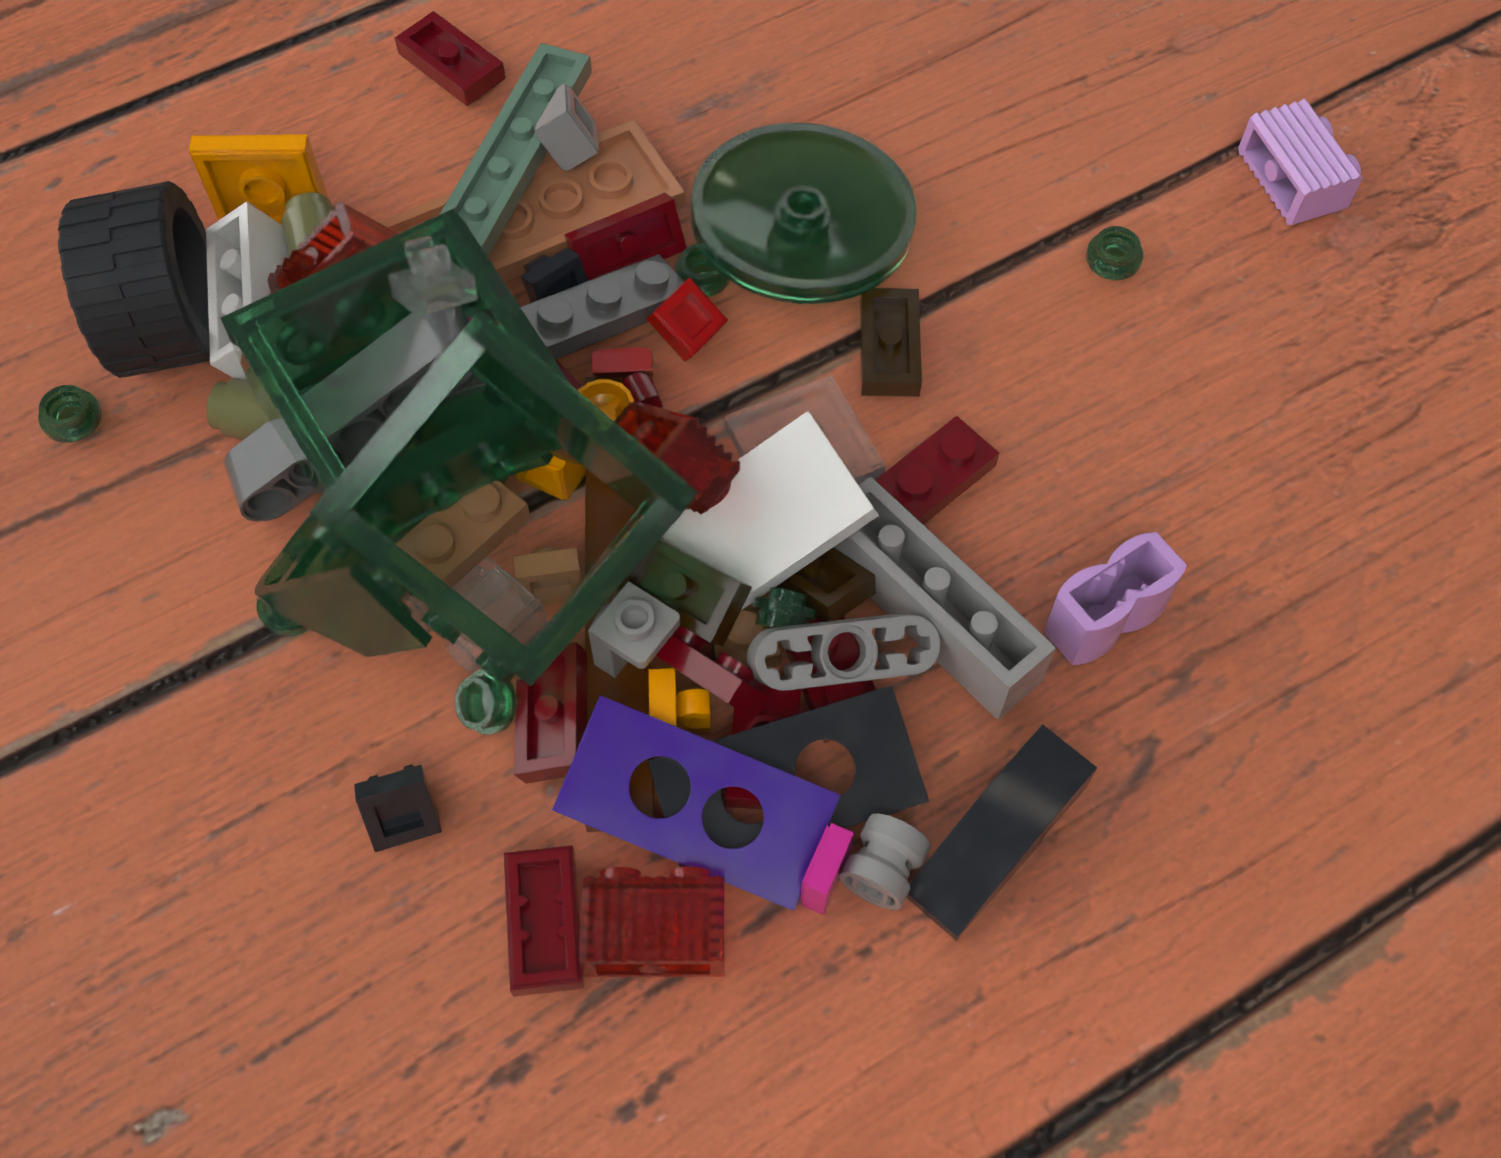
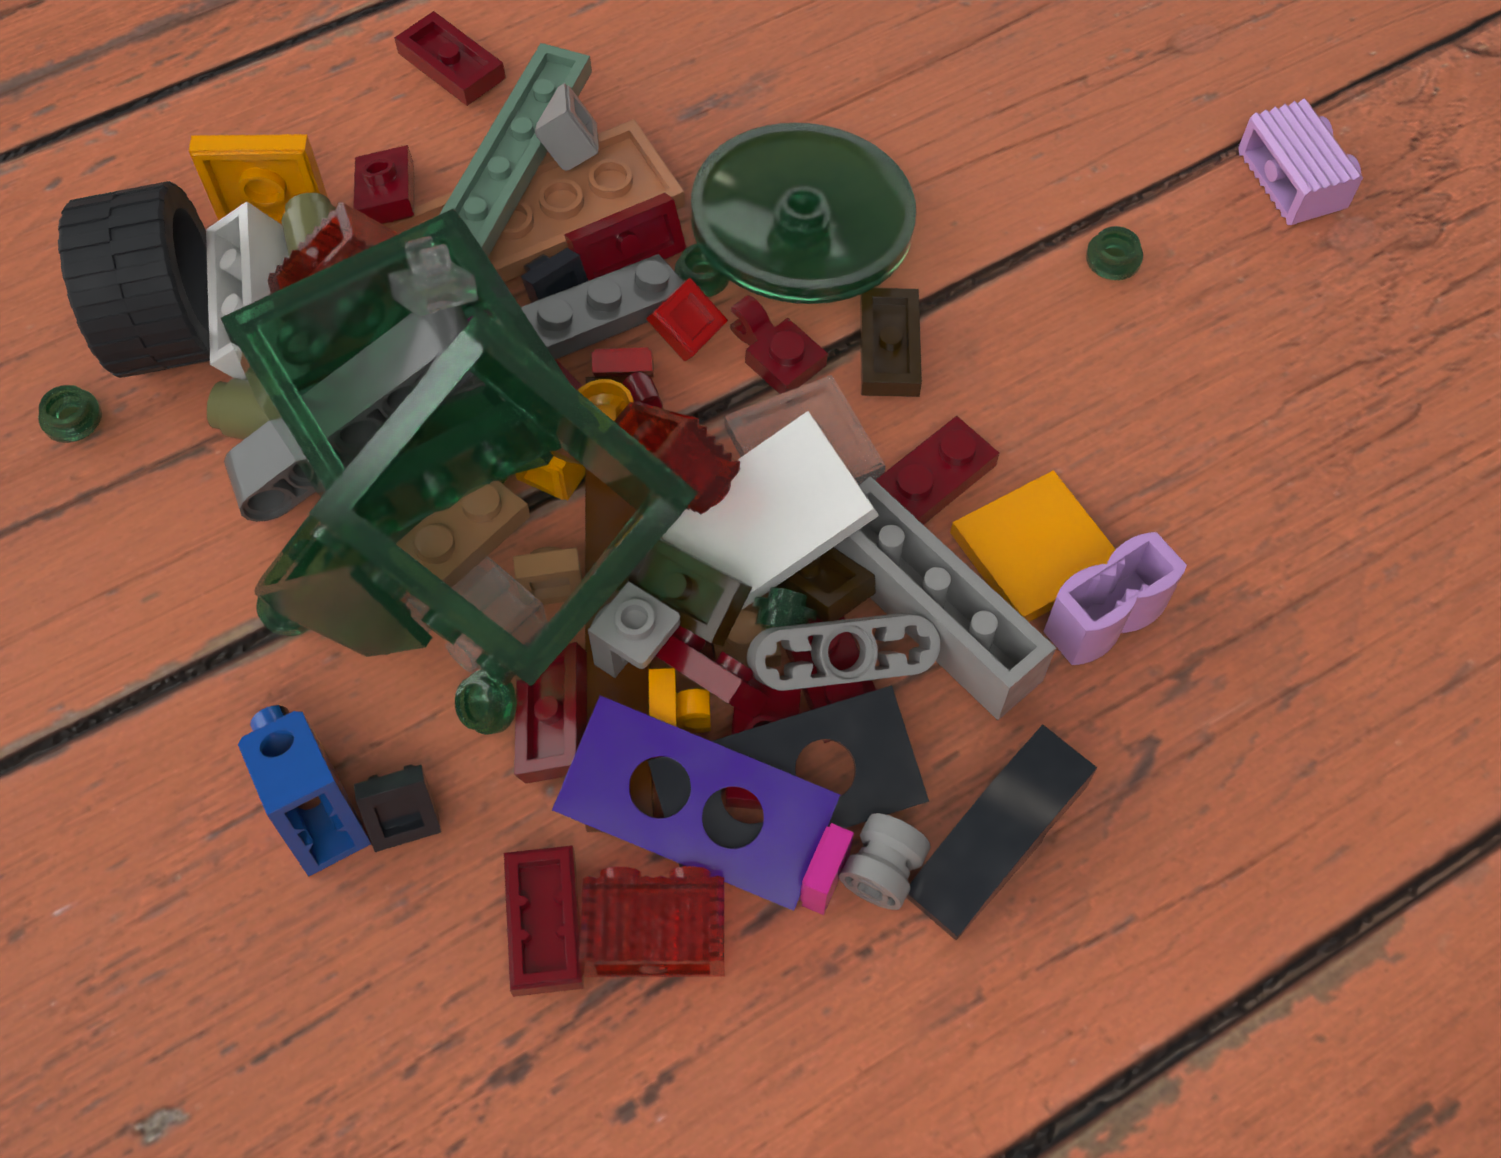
(290, 770): none -> blue torso
(385, 185): none -> dark red plate
(777, 354): none -> dark red plate
(1032, 543): none -> light orange tile

